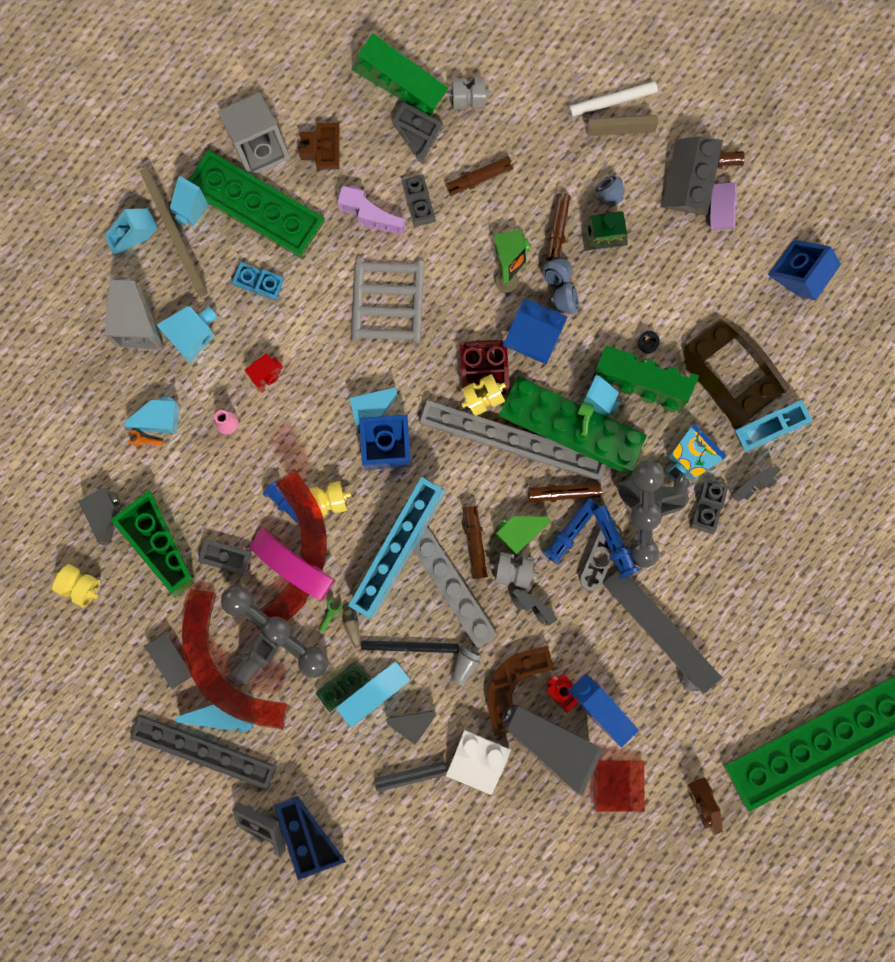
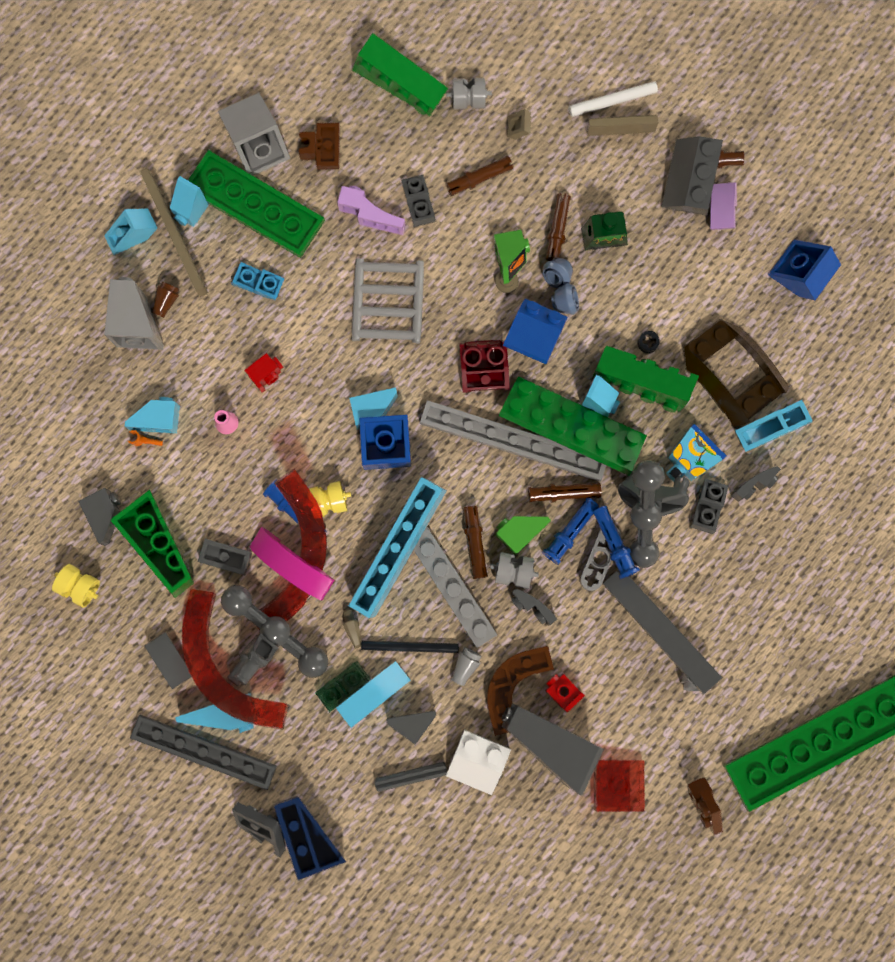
(164, 298): none -> reddish brown cone
(189, 331): medium azure torso -> none
(329, 615): bright green hand -> none
(417, 130): dark grey wing -> none
(483, 395): light yellow wheel -> none
(519, 124): none -> dark tan plate
(586, 411): bright green hand -> none
(603, 710): blue slope -> none
(610, 190): sand blue cone -> none

